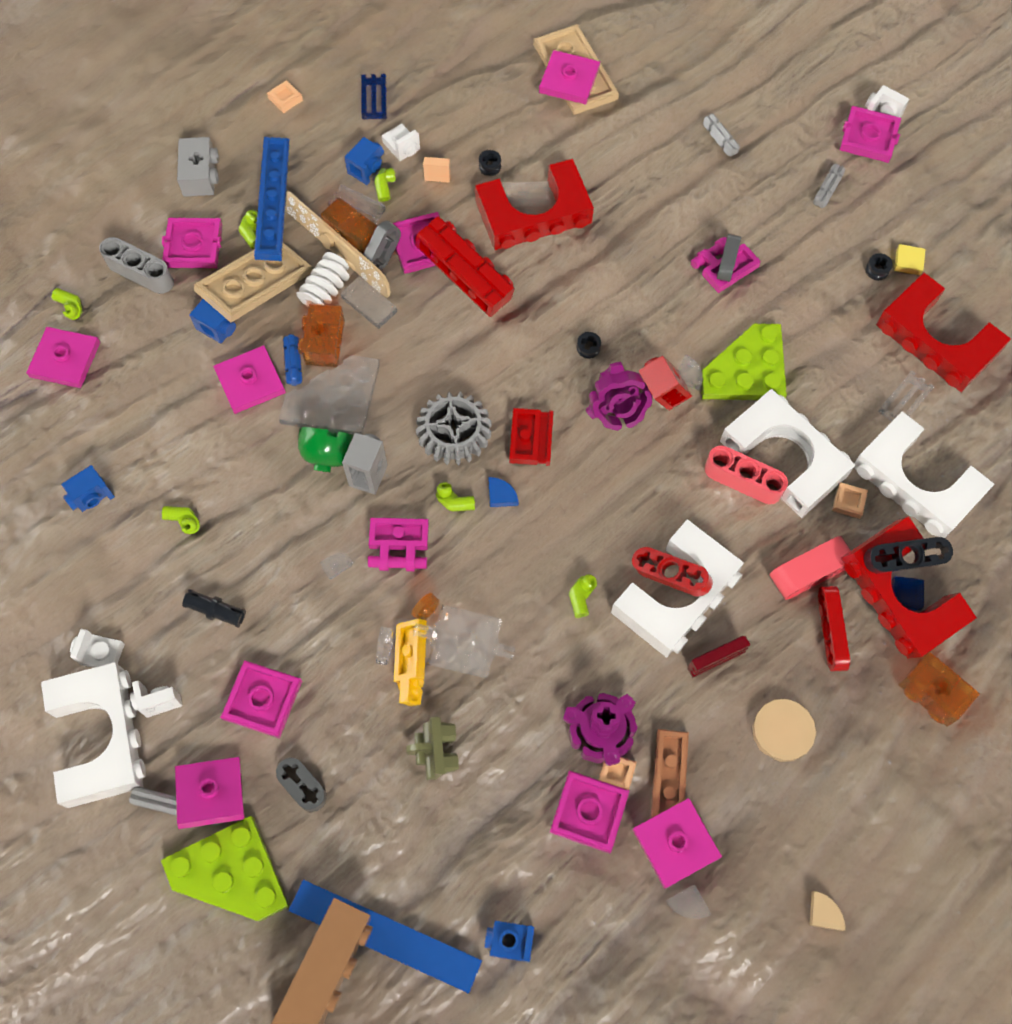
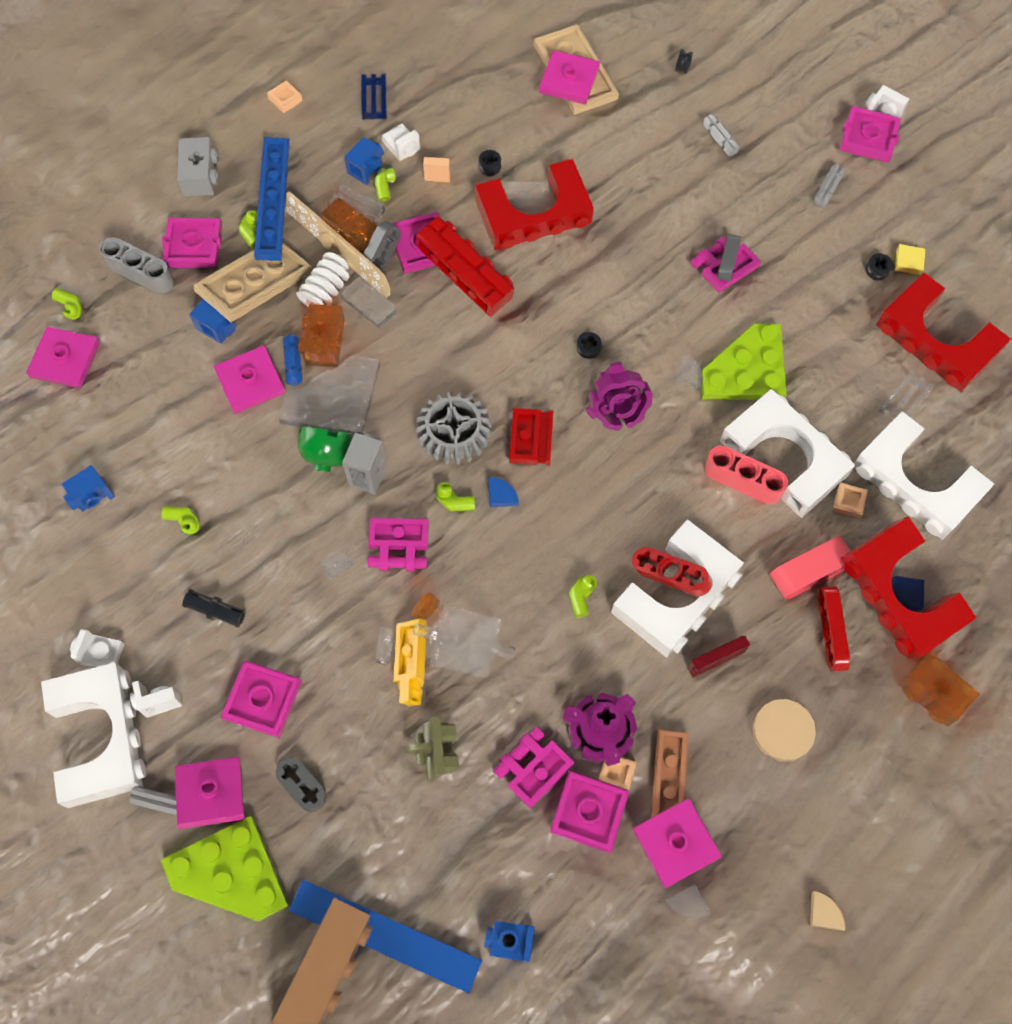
(540, 774): none -> dark pink plate
(665, 382): brick -> none
(684, 61): none -> black bush
(918, 547): black beam -> none

